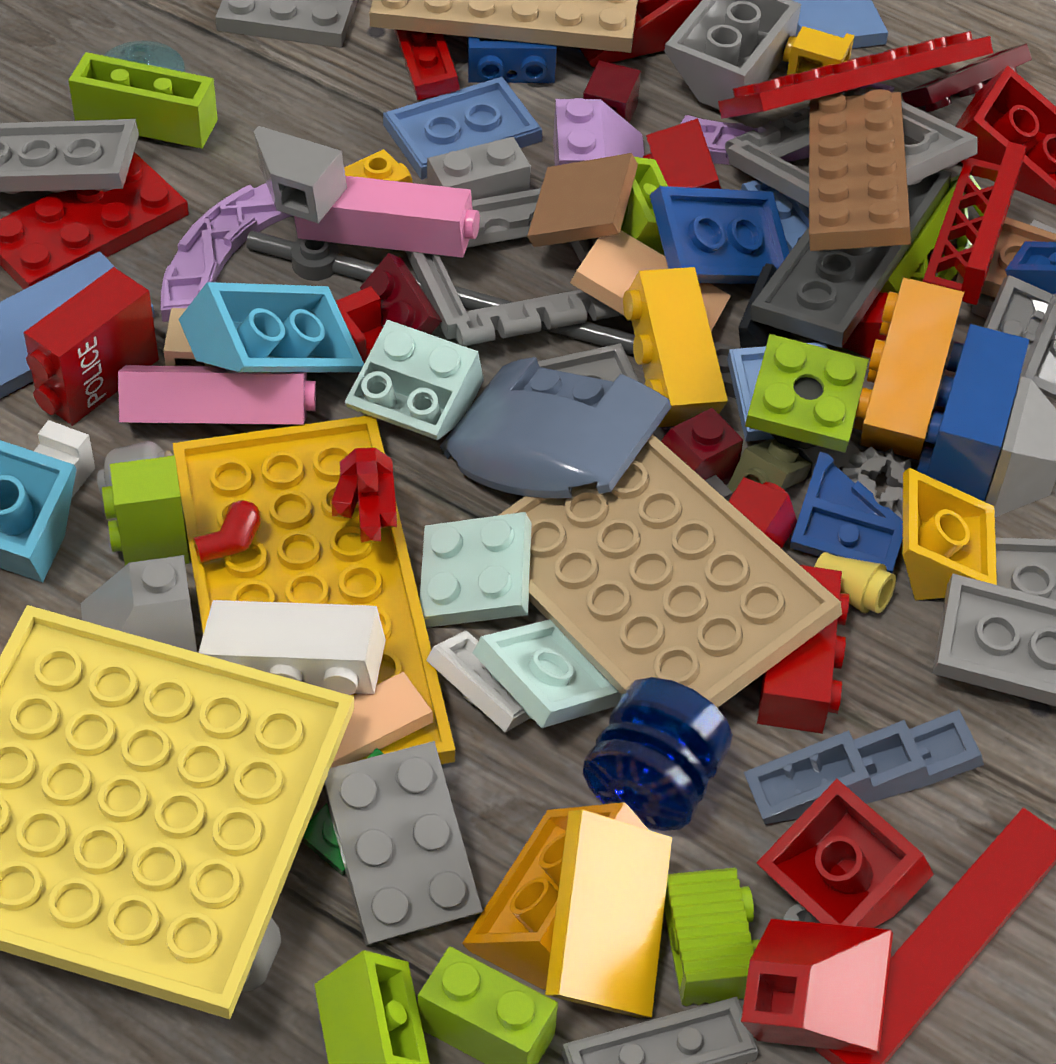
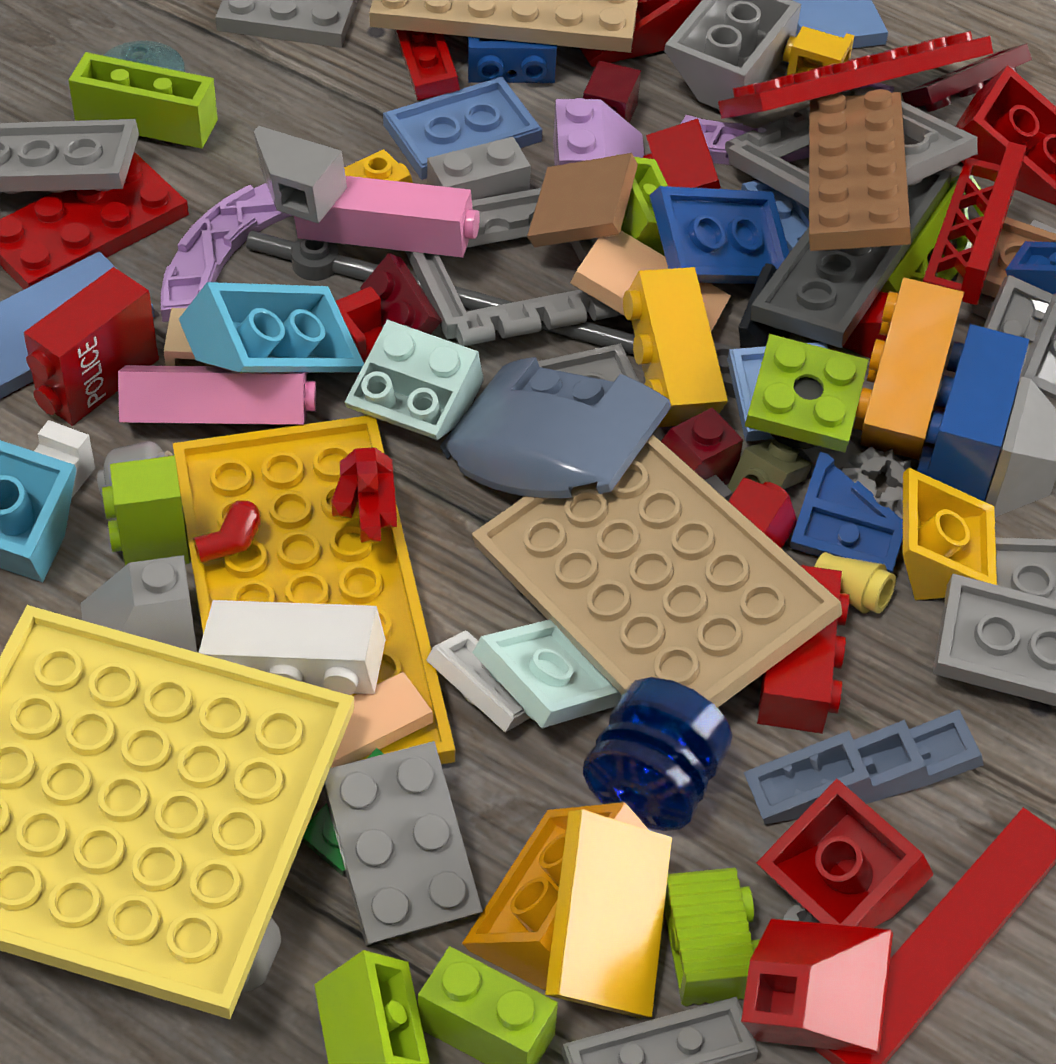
(476, 569): light aqua plate -> none

